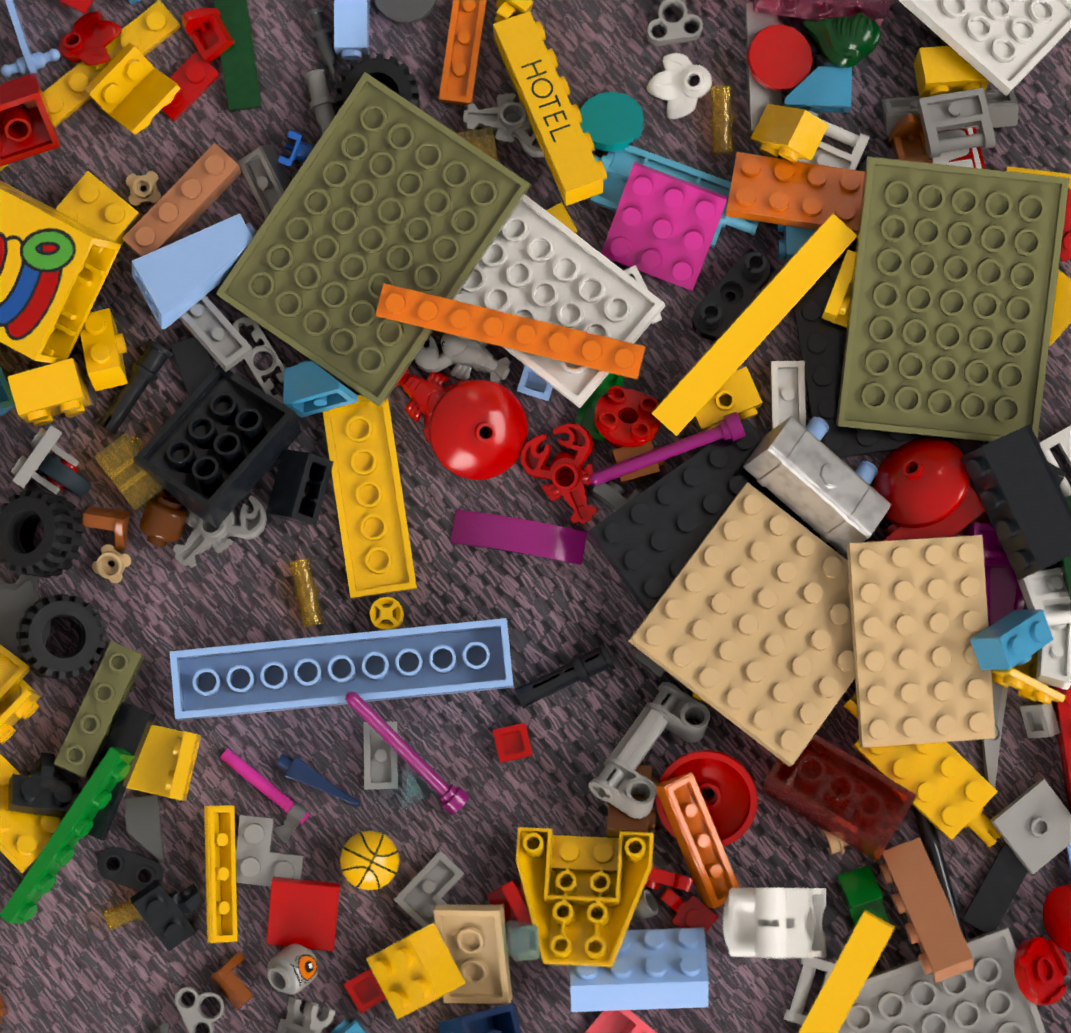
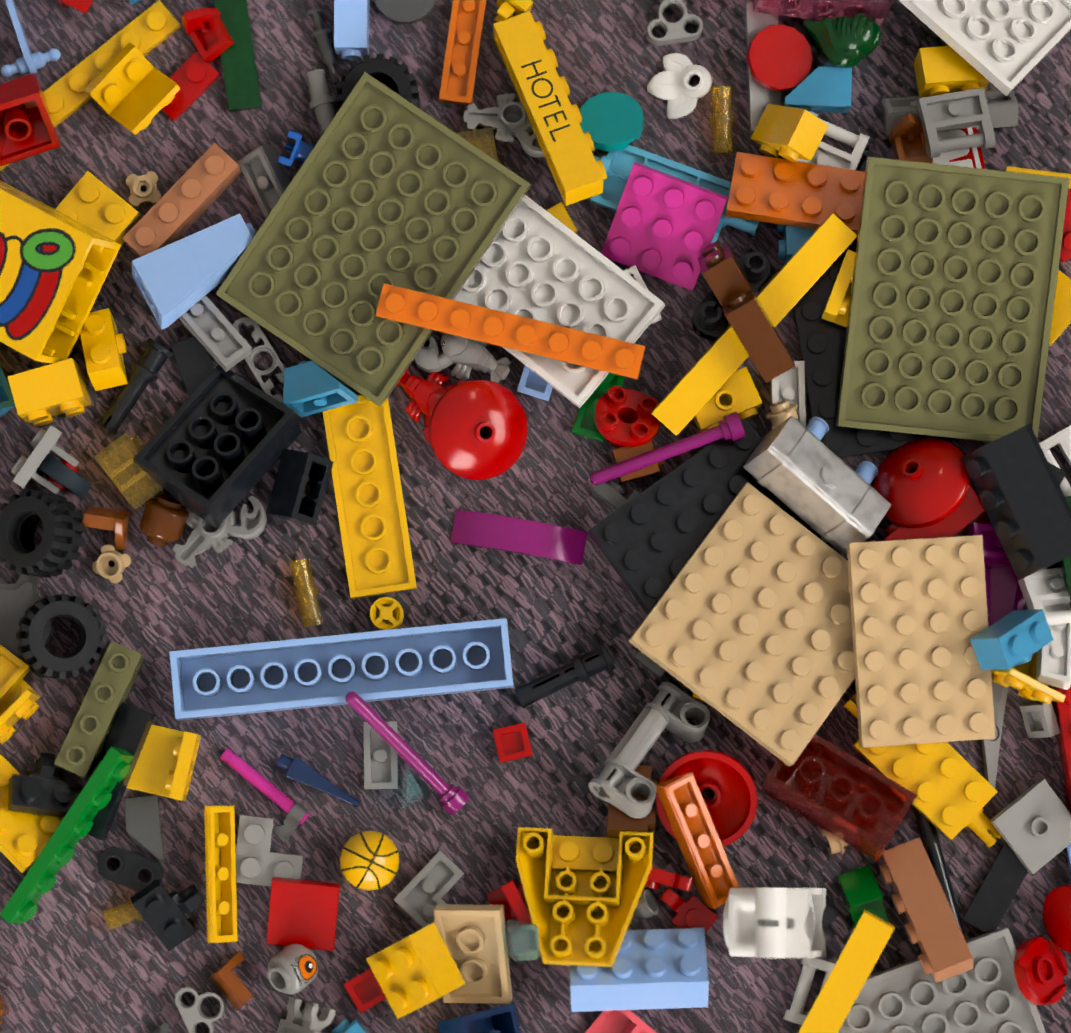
(89, 39): red plate -> none
(565, 469): red animal -> none
(744, 311): none -> reddish brown arch
(781, 411): none -> tan plate

